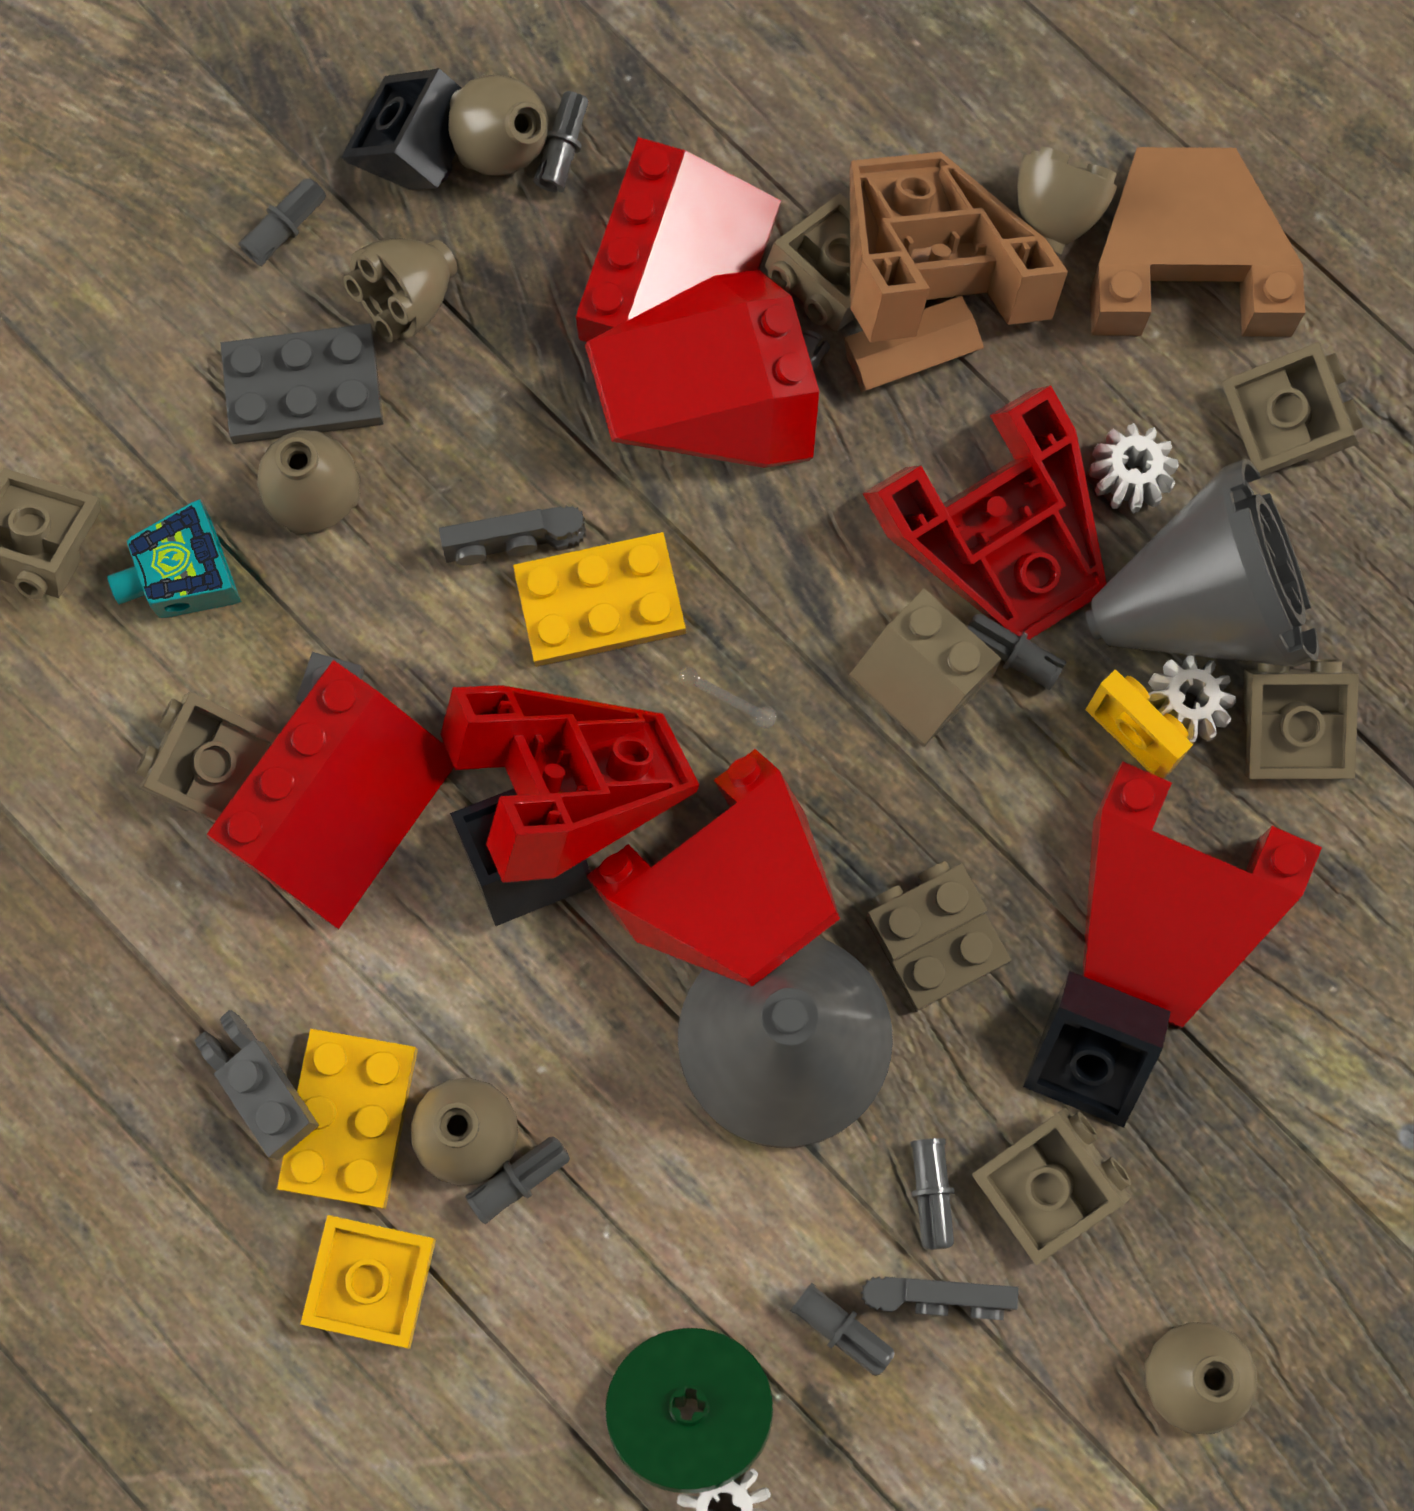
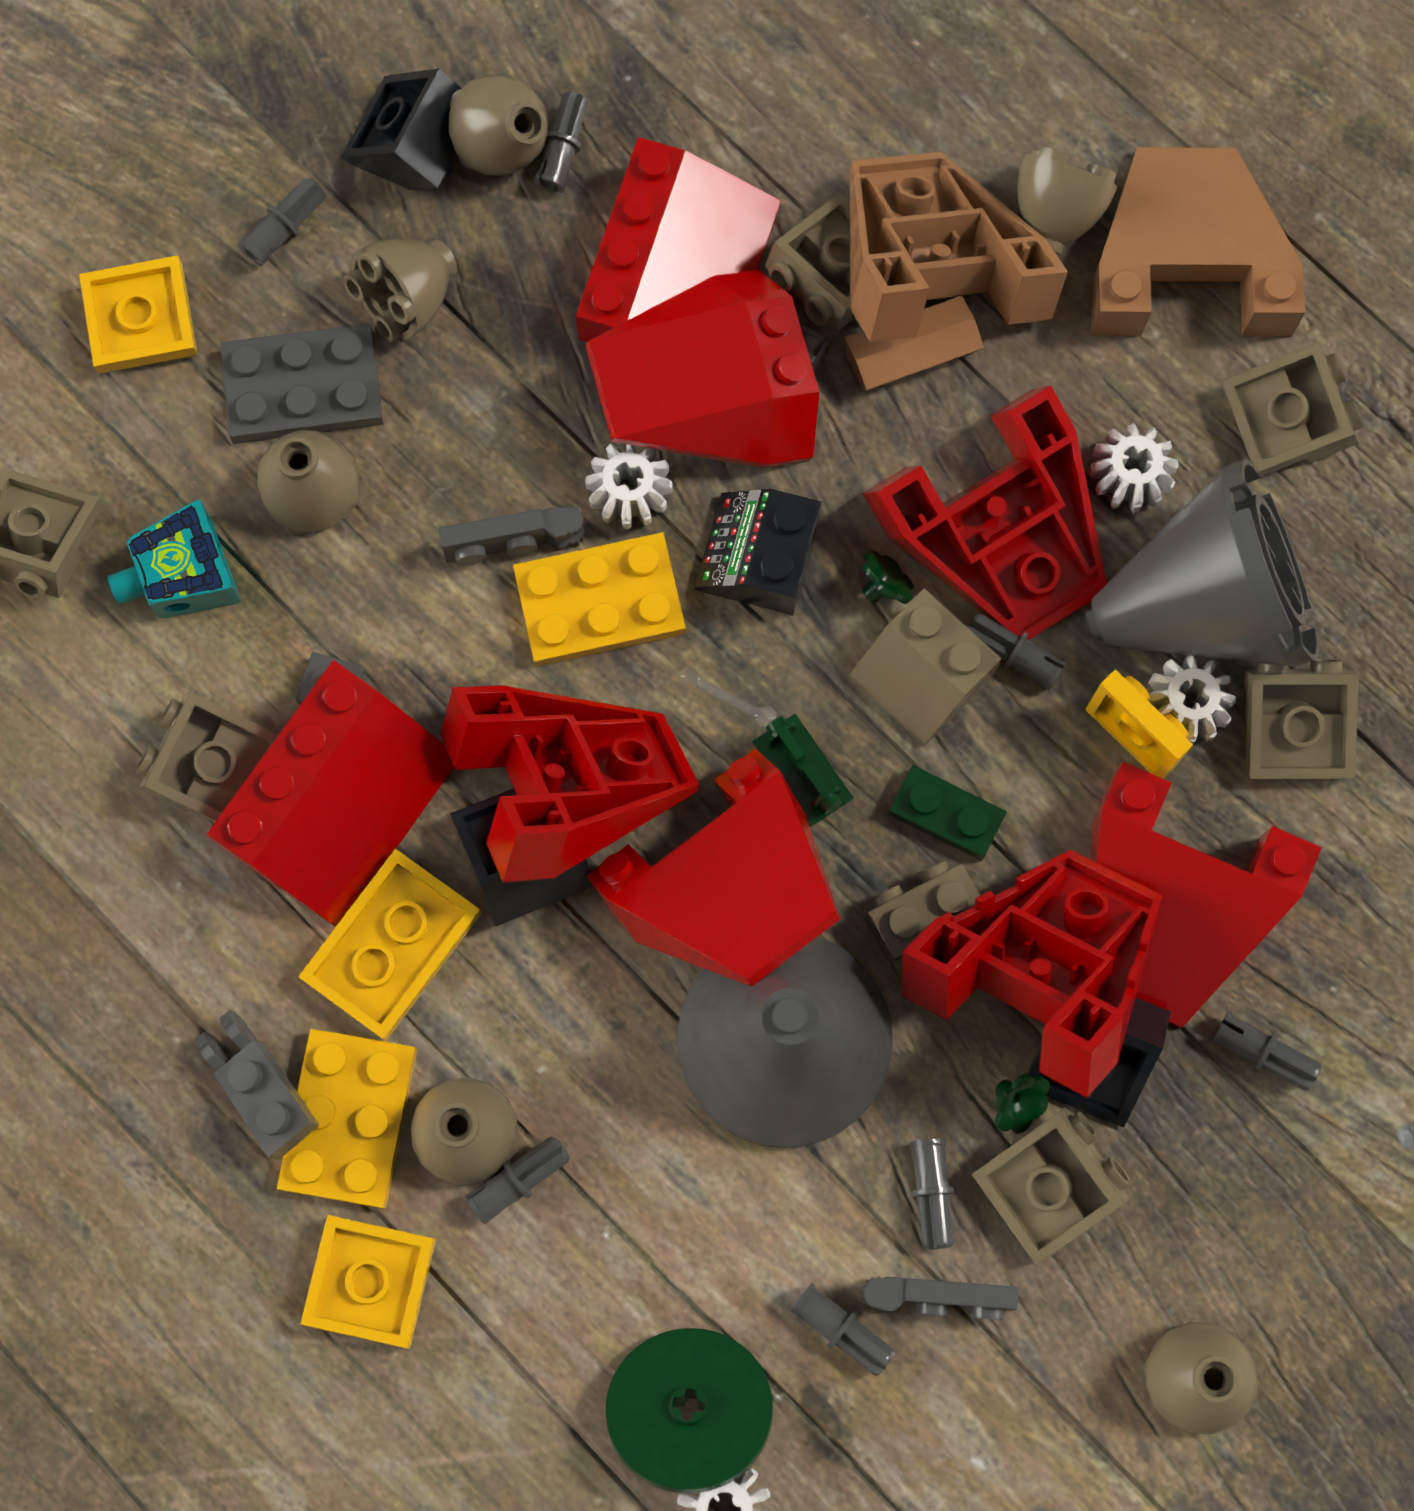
(138, 314): none -> yellow plate
(390, 944): none -> yellow plate
(617, 498): none -> white gear
(759, 548): none -> black slope
(803, 767): none -> dark green hinge
(885, 579): none -> dark green plant
(947, 813): none -> dark green plate
(1020, 1102): none -> dark green plant
(1054, 947): none -> red wedge
(1267, 1052): none -> dark grey axle

